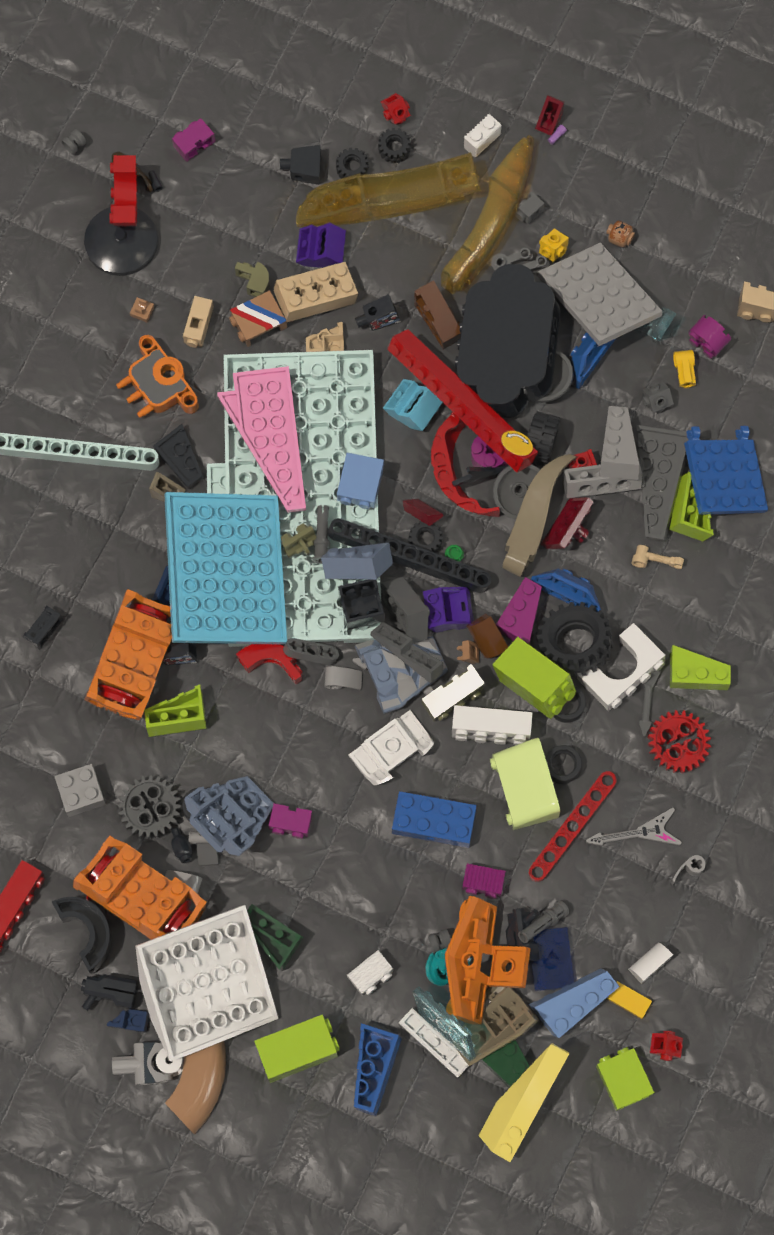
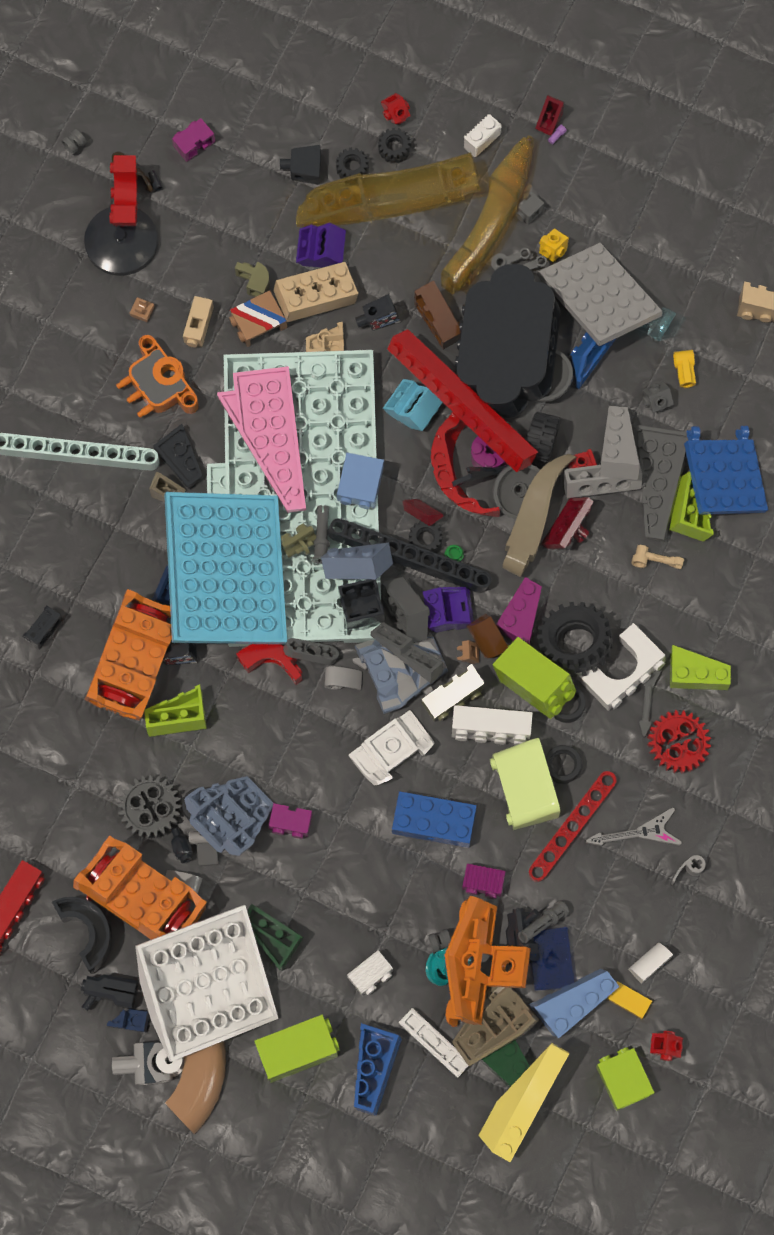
(80, 790): light grey brick -> none
(444, 1023): clear light blue plate -> none
(517, 443): yellow sticker -> none
(567, 587): blue wedge -> none
(620, 234): medium nougat head -> none
(709, 336): magenta brick -> none

